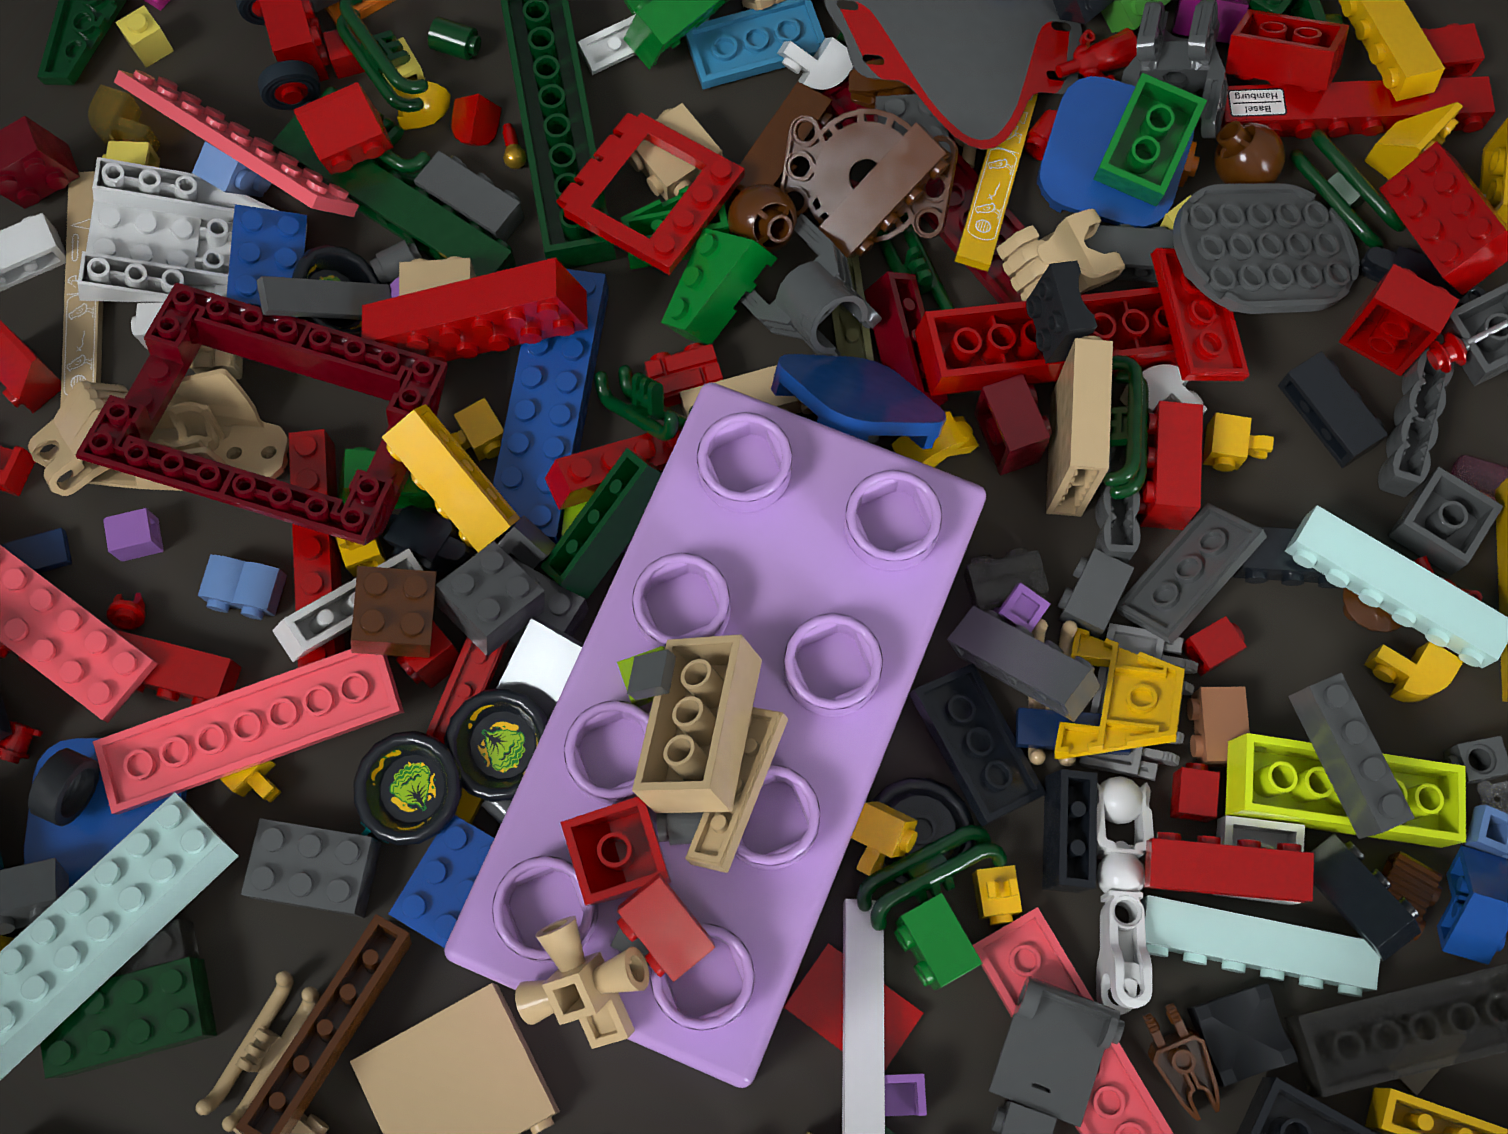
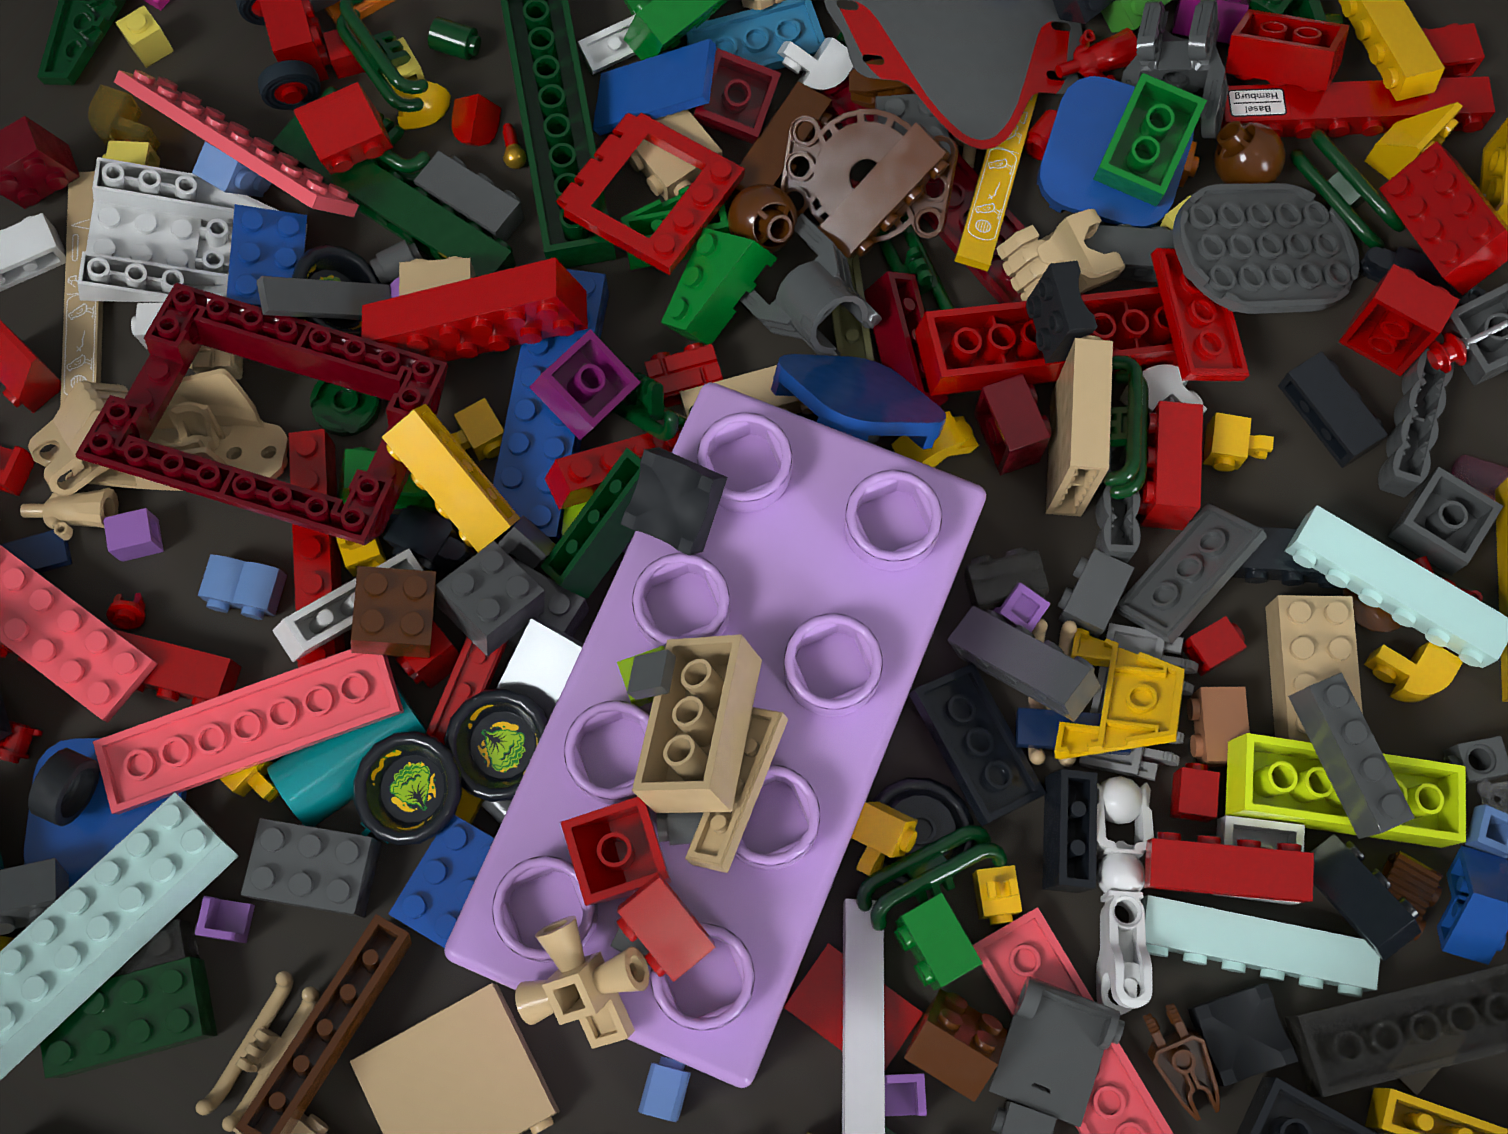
(77, 509): none -> tan piece
(224, 919): none -> medium lavender panel
(321, 776): none -> teal brick
(342, 409): none -> dark green tile
(584, 384): none -> magenta brick
(656, 85): none -> blue tile
(665, 1090): none -> medium blue brick
(674, 500): none -> black brick
(738, 96): none -> dark red brick
(957, 1044): none -> reddish brown brick
(1307, 644): none -> tan brick

